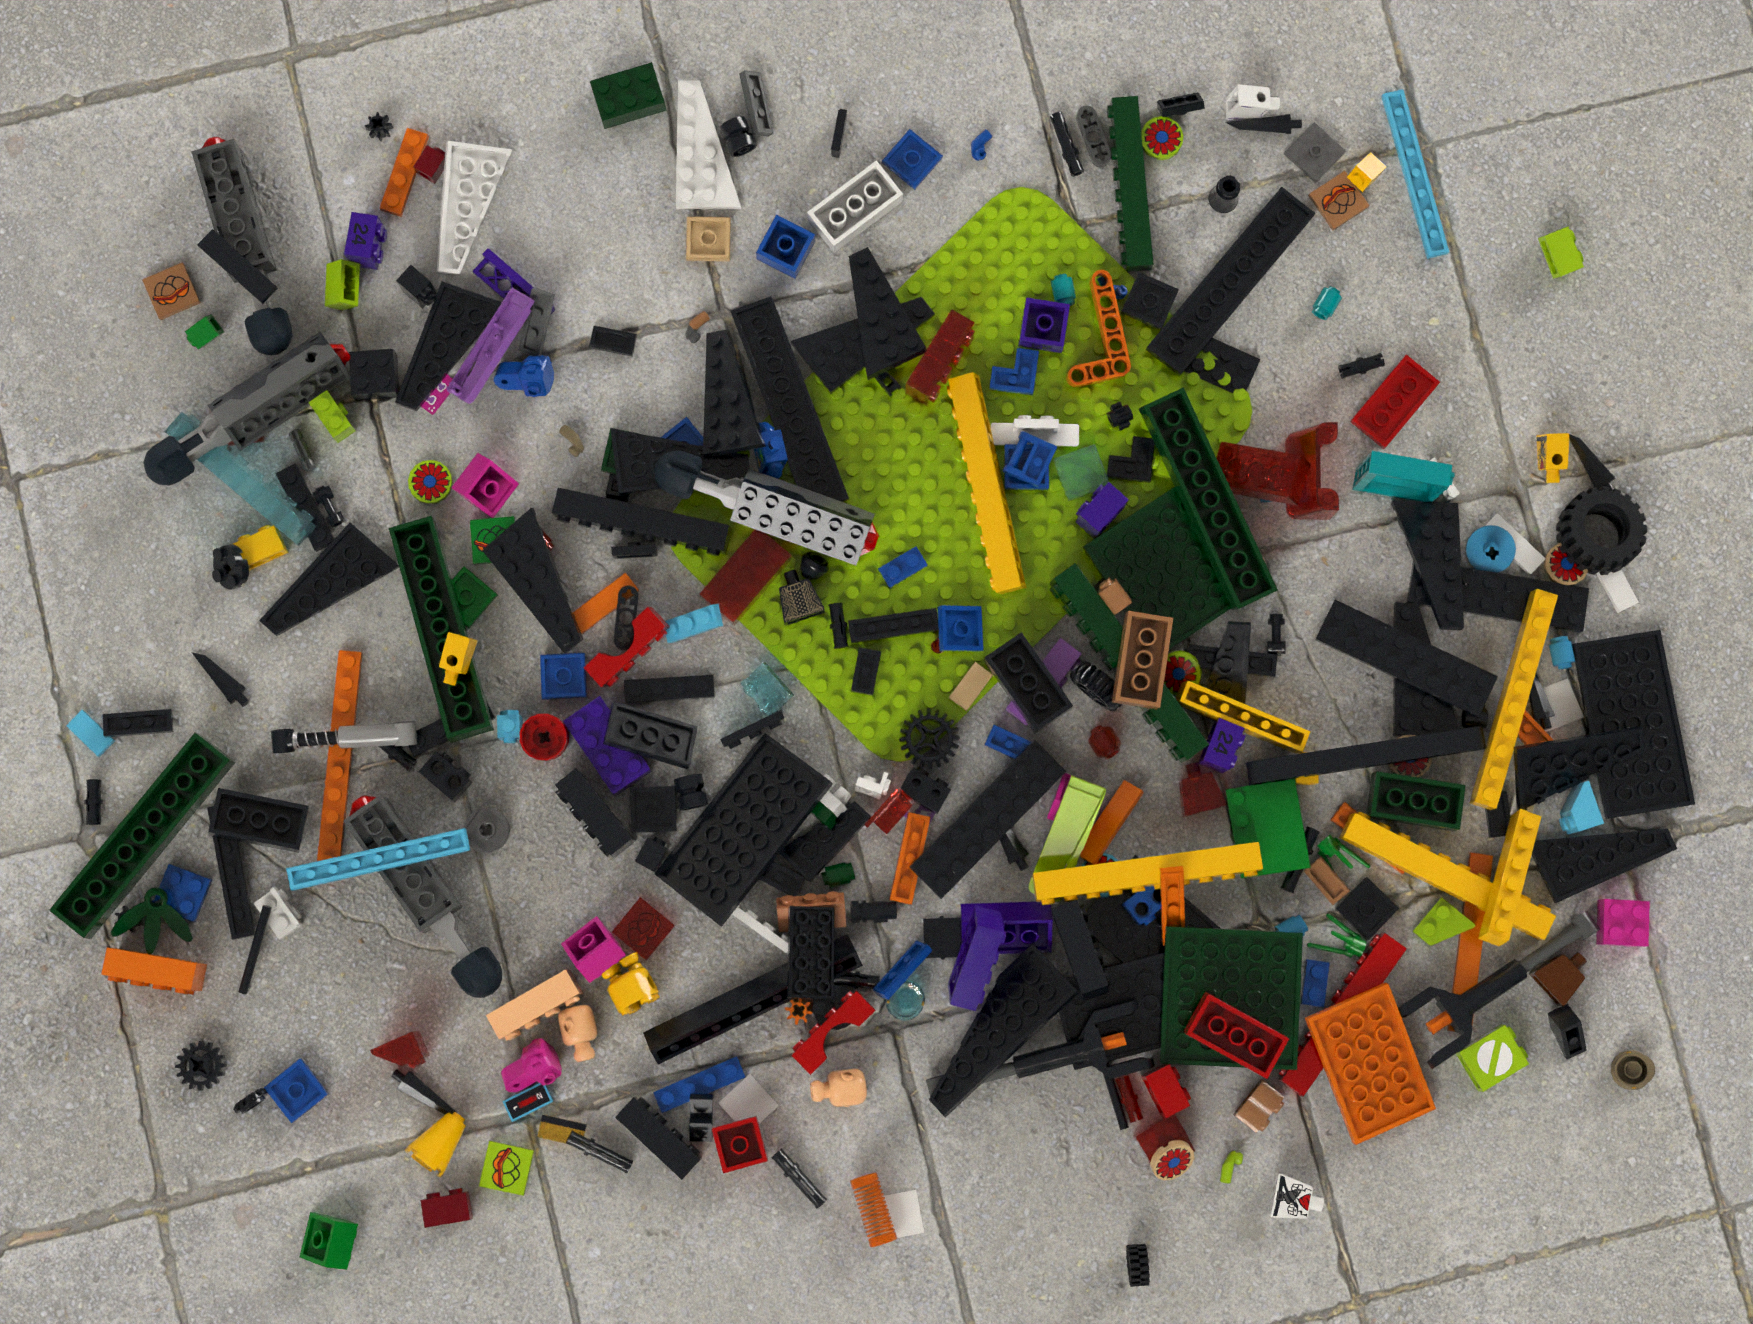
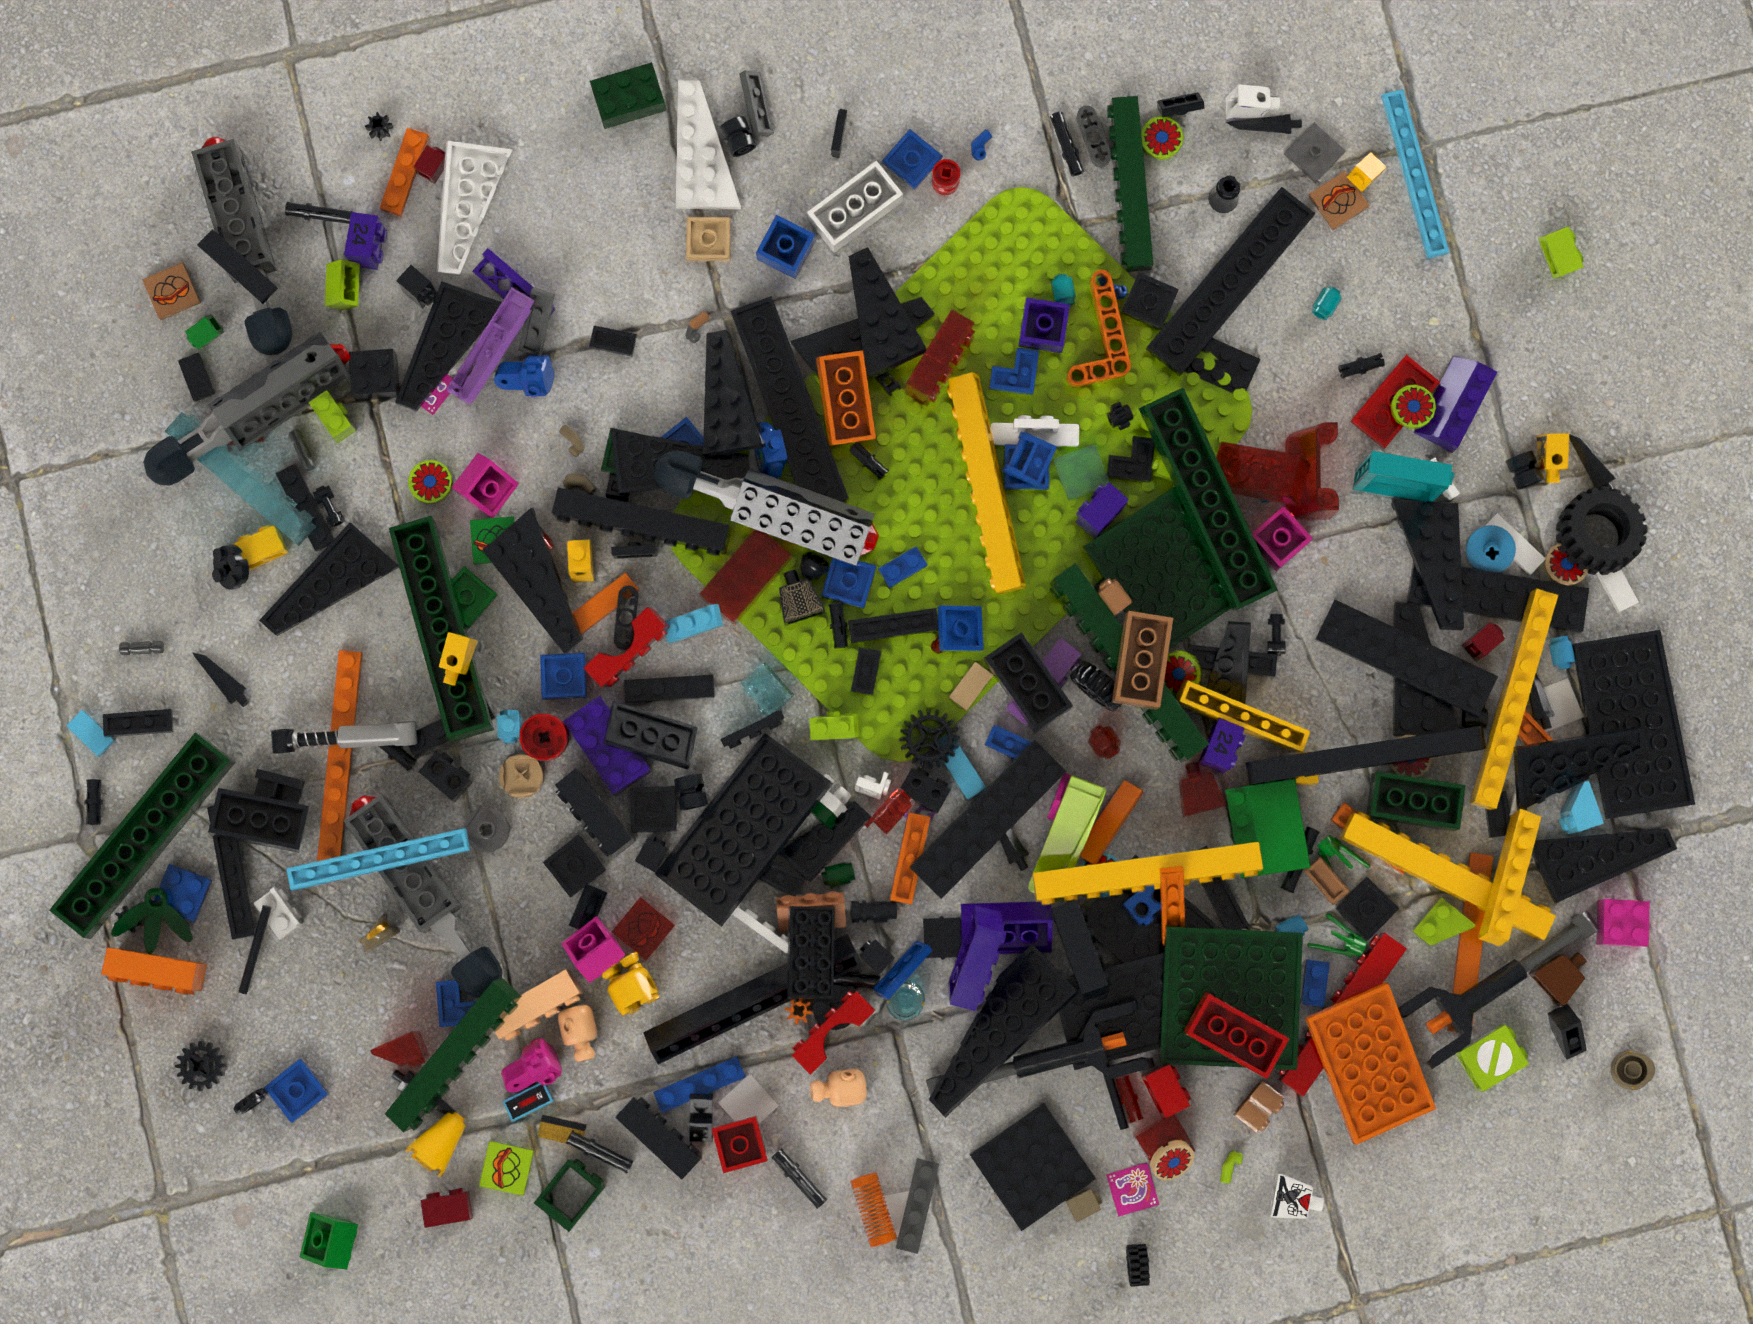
(144, 647): none -> dark grey axle
(196, 377): none -> black tile
(278, 786): none -> black panel
(293, 209): none -> black pin
(379, 934): none -> dark tan piece
(449, 1003): none -> blue plate
(453, 1055): none -> dark green brick
(521, 776): none -> tan tile
(557, 1214): none -> dark green window
(574, 866): none -> black plate
(579, 480): none -> dark tan arm
(580, 560): none -> yellow torso
(588, 906): none -> black plate
(834, 726): none -> lime brick
(845, 398): none -> orange brick
(849, 582): none -> blue plate
(868, 460): none -> black axle
(876, 955): none -> black brick
(917, 1205): none -> dark grey plate
(945, 177): none -> red wheel
(962, 770): none -> medium azure tile
(1032, 1166): none -> black plate
(1084, 1204): none -> dark tan brick
(1132, 1189): none -> dark pink sticker
(1224, 903): none -> black plate
(1281, 538): none -> dark pink brick
(1413, 406): none -> tile
(1457, 402): none -> dark purple slope
(1483, 641): none -> dark red brick
(1524, 470): none -> black wheel

